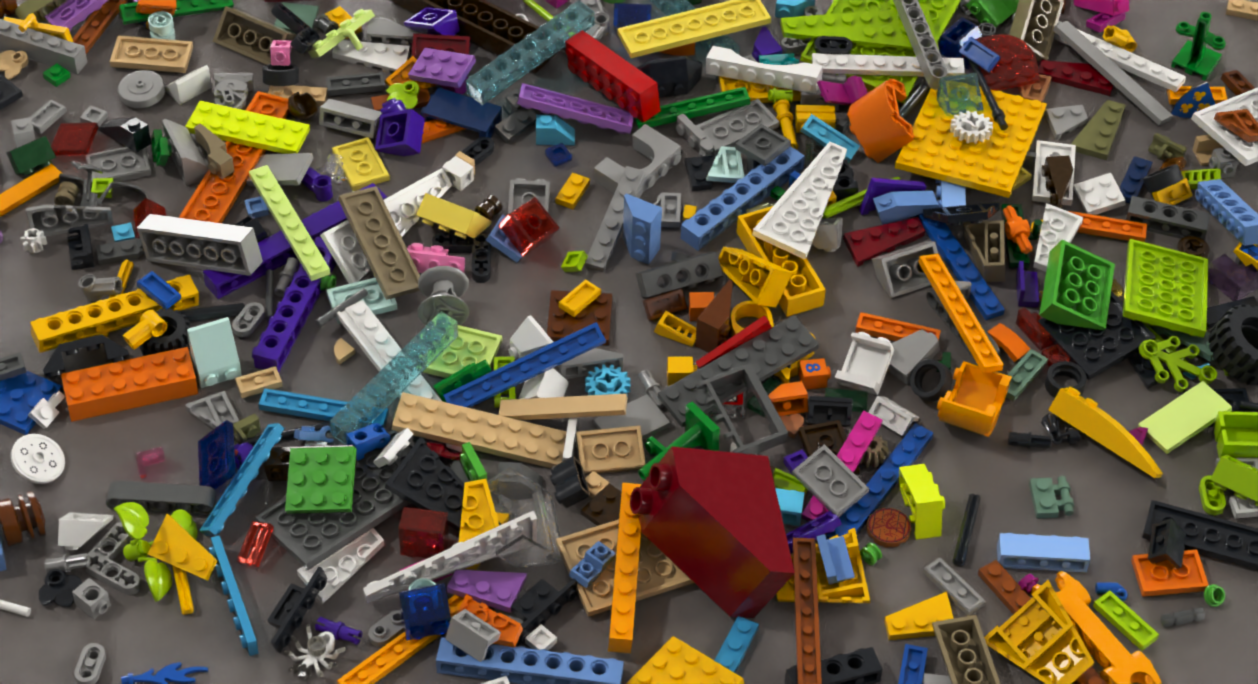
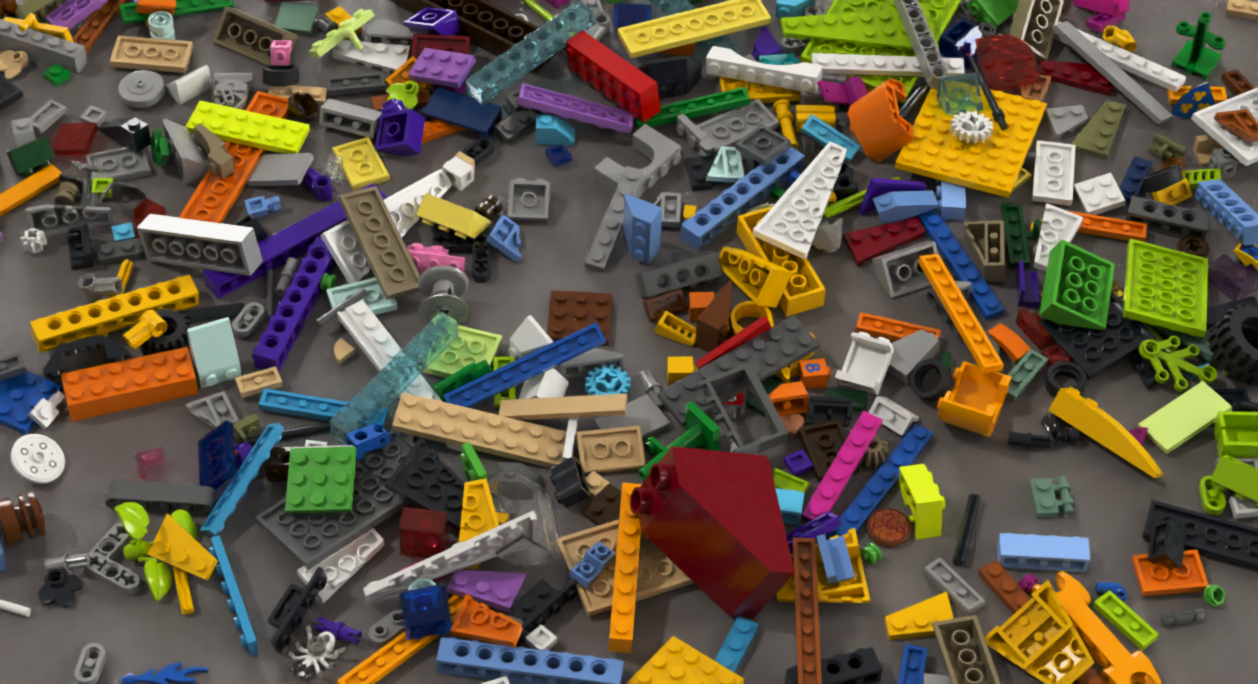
(79, 528): white slope -> none
(85, 595): light grey brick -> none
(158, 290): blue tile -> none
(258, 544): clear red tile -> none
(289, 223): yellowish green plate -> none
(305, 34): black beam -> none
(310, 434): medium blue plate -> none
(398, 443): white plate -> none
(443, 451): dark red plate -> none
(471, 634): light grey panel -> none
(529, 226): clear red brick -> none
(572, 191): yellow plate -> none
(574, 261): lime plate -> none
(579, 298): yellow tile -> none
(775, 95): lime pin -> none
(830, 481): light grey tile -> none
(833, 45): black plate -> none
(963, 213): black wing -> none
(979, 54): blue tile -> none
(1017, 229): orange axle -> none
(1058, 176): dark brown slope -> none

